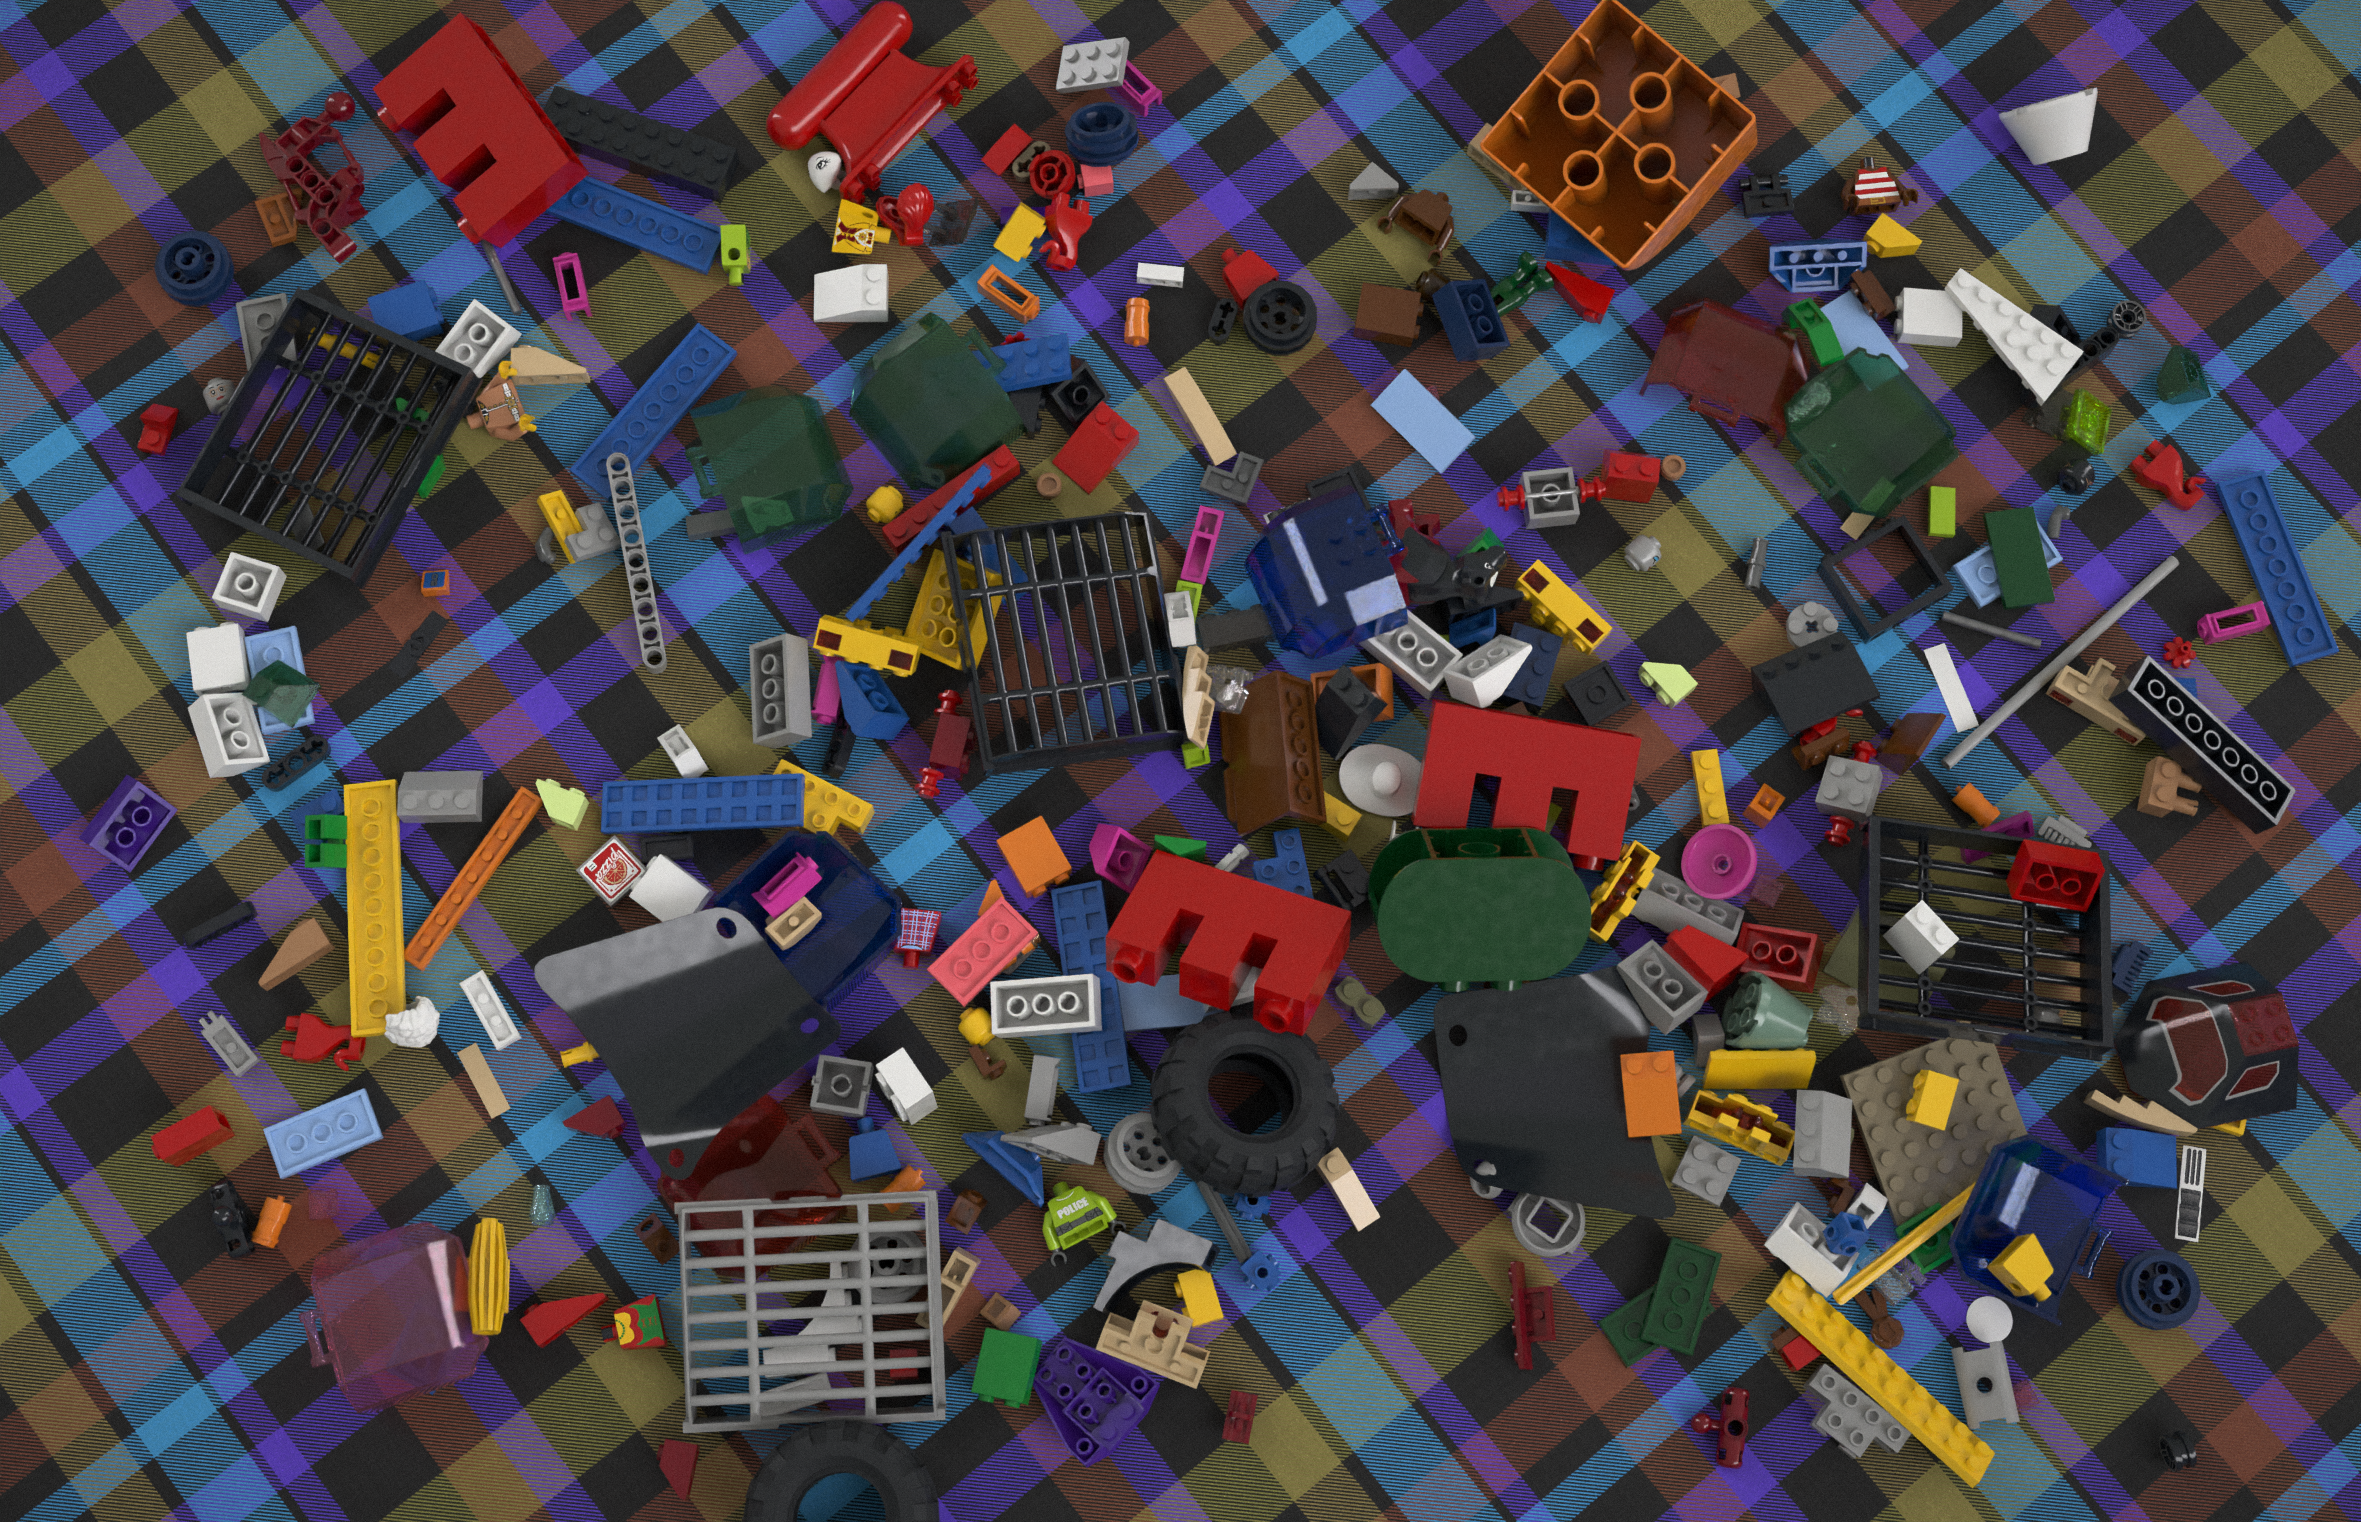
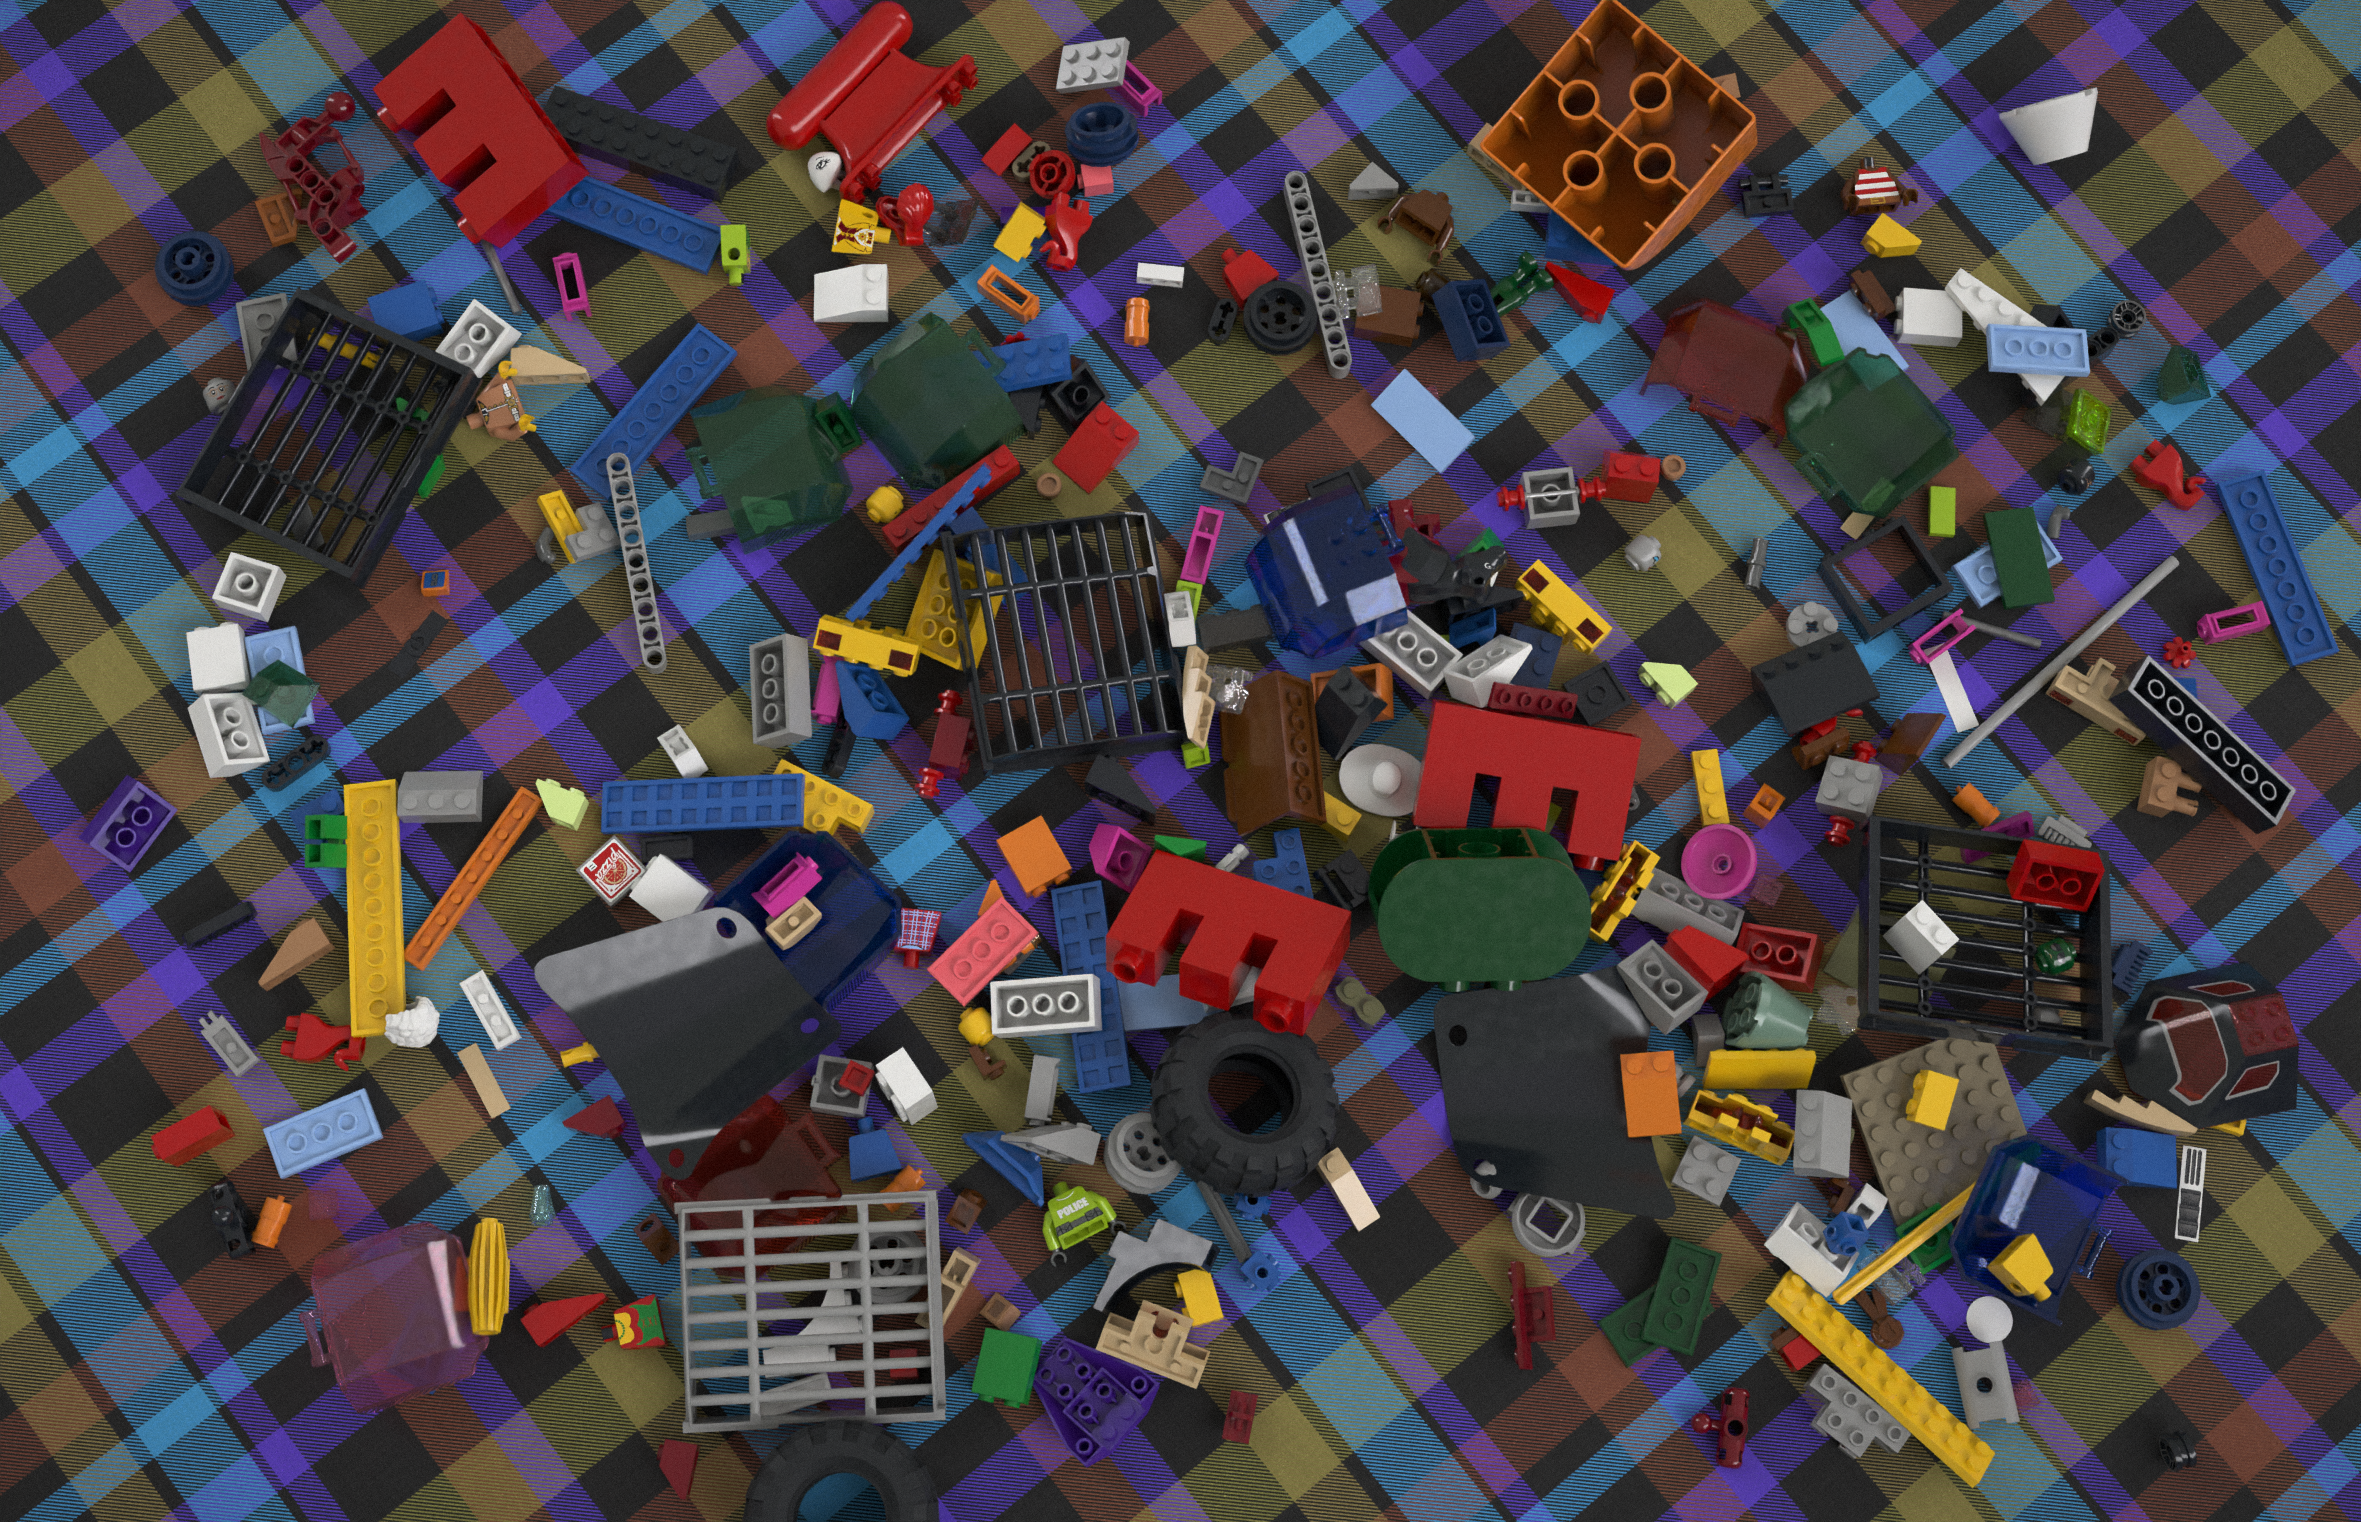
(158, 427): red slope -> none
(838, 422): none -> dark green slope
(856, 1078): none -> red plate
(1114, 786): none -> black slope
(1199, 416): tan slope -> none
(1317, 263): none -> light grey beam
(1366, 291): none -> clear plate
(1532, 700): none -> dark red bracket
(1816, 263): blue wedge -> none
(1958, 624): none -> dark pink window
(2037, 350): none -> light blue tile
(2055, 956): none -> dark green head

